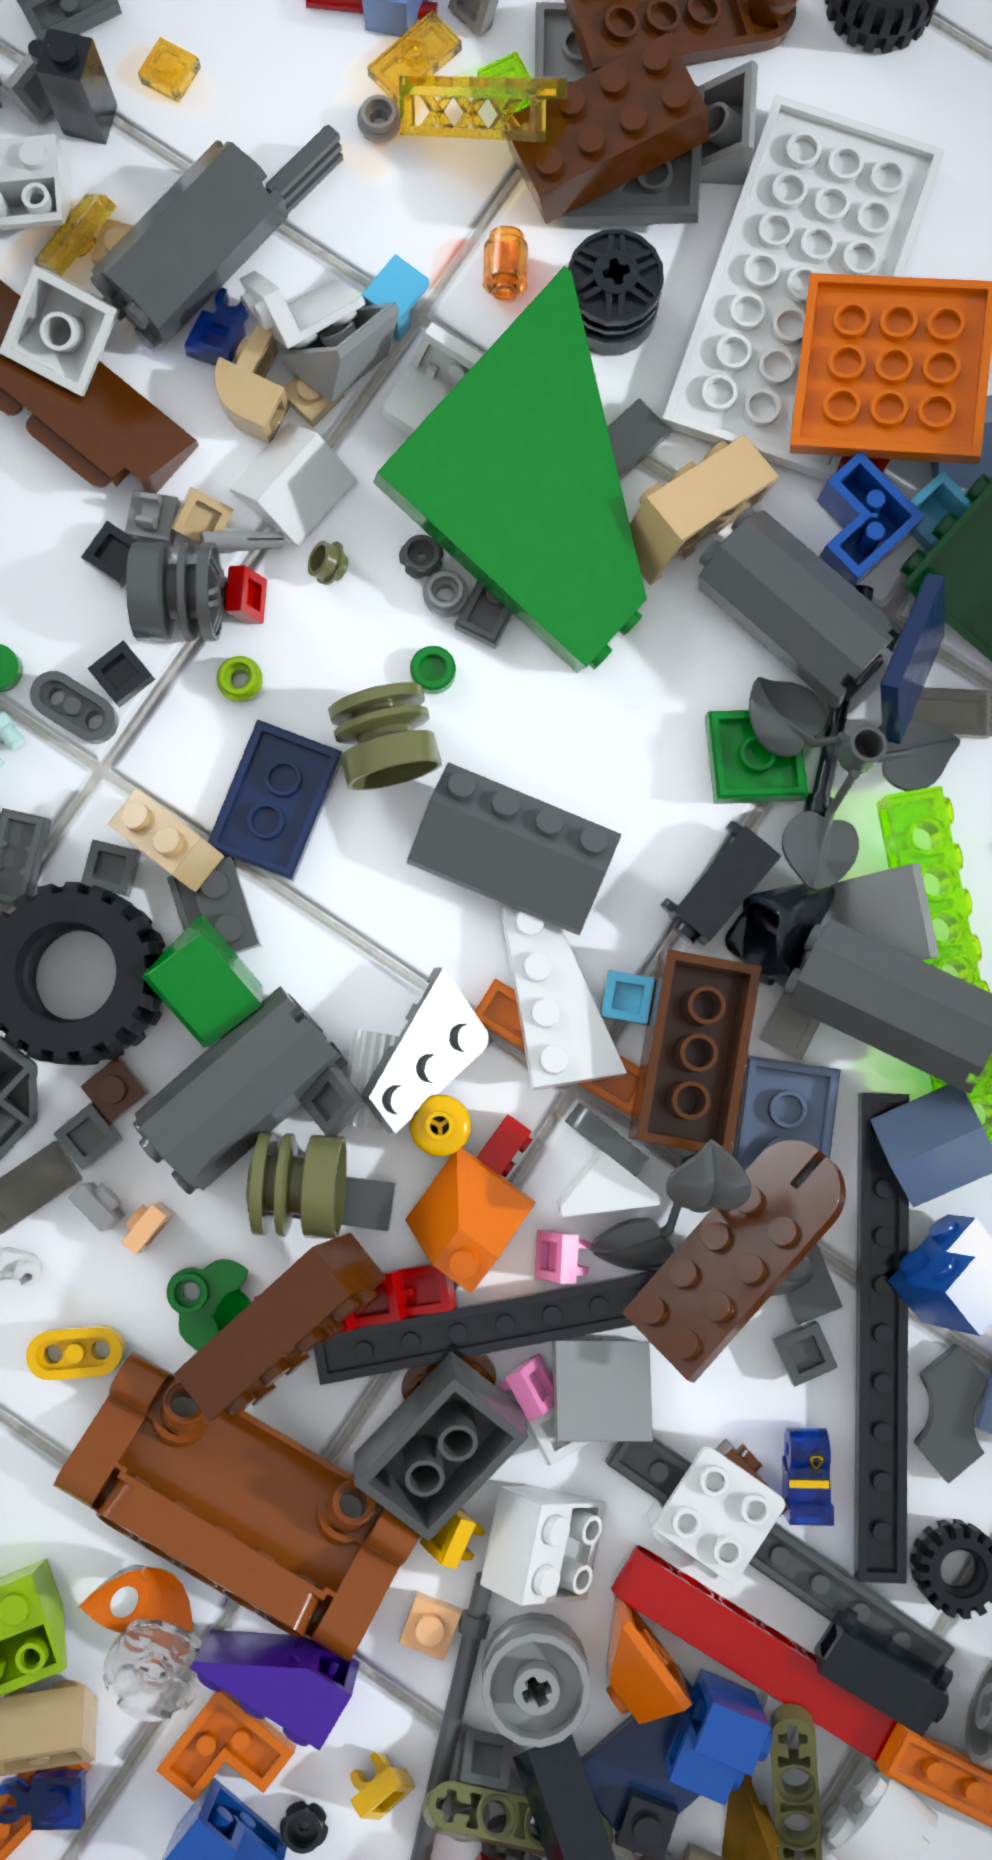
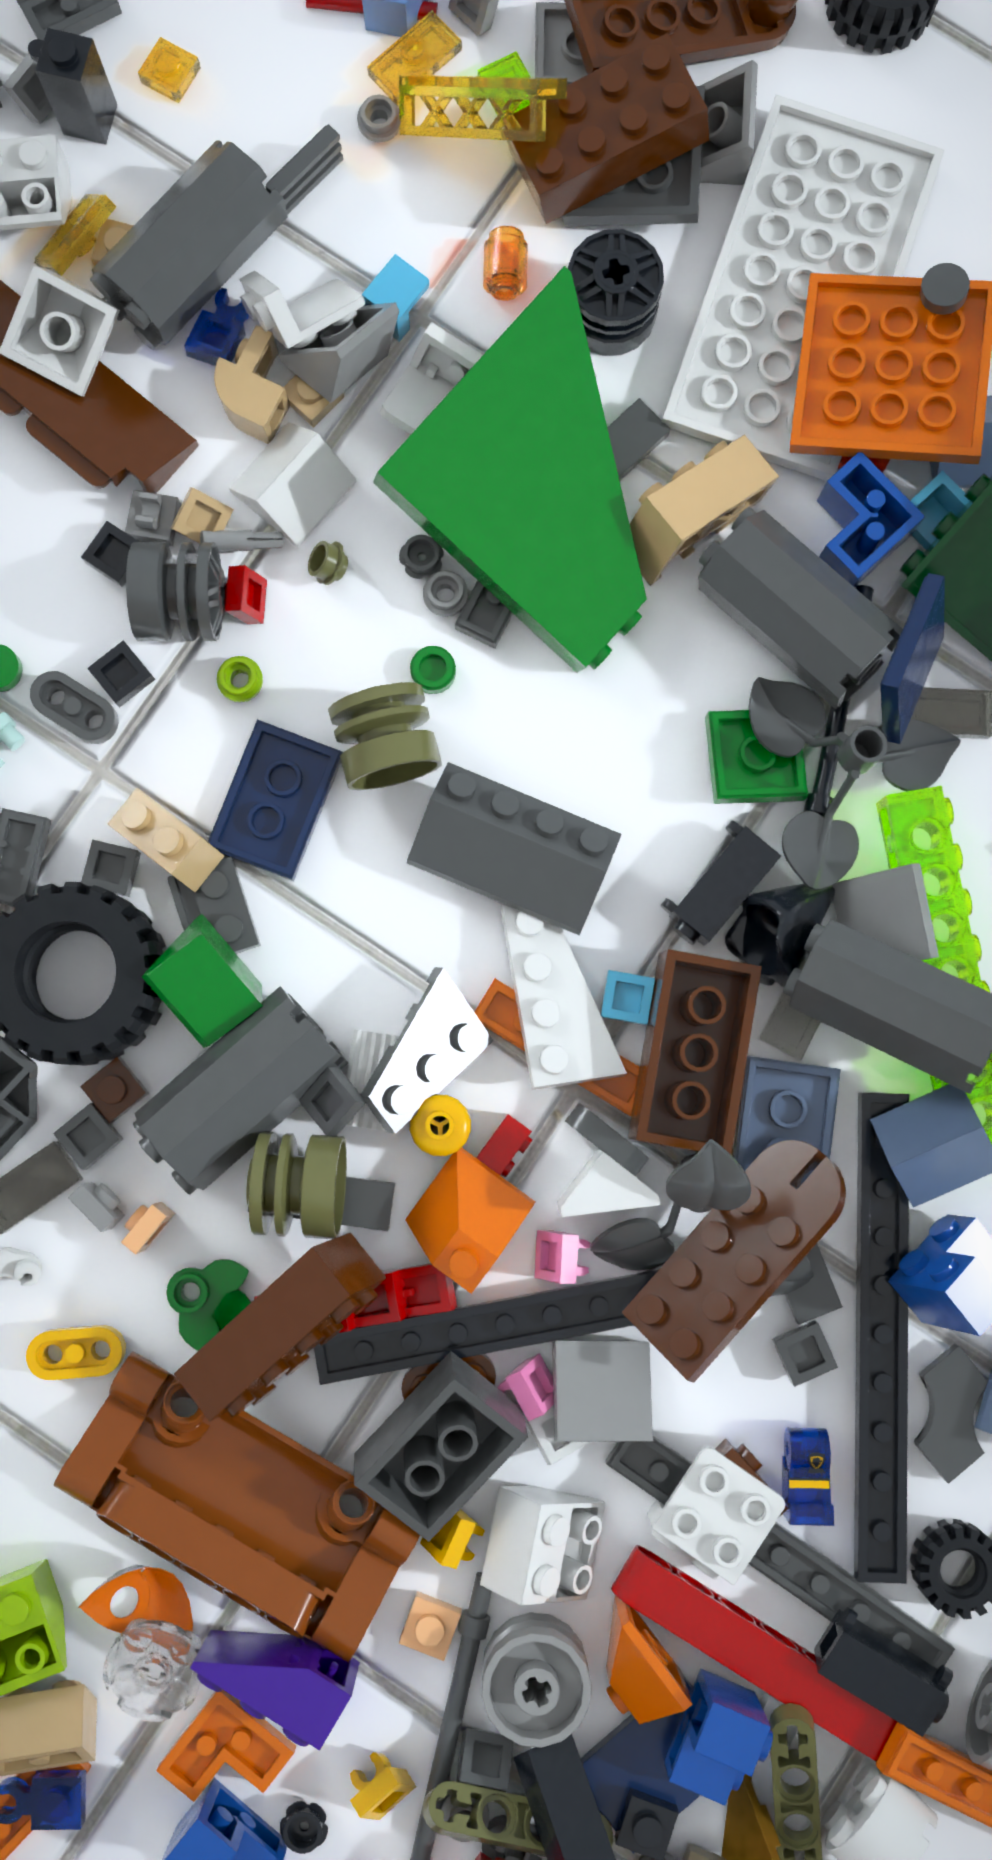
(944, 288): none -> dark grey tile

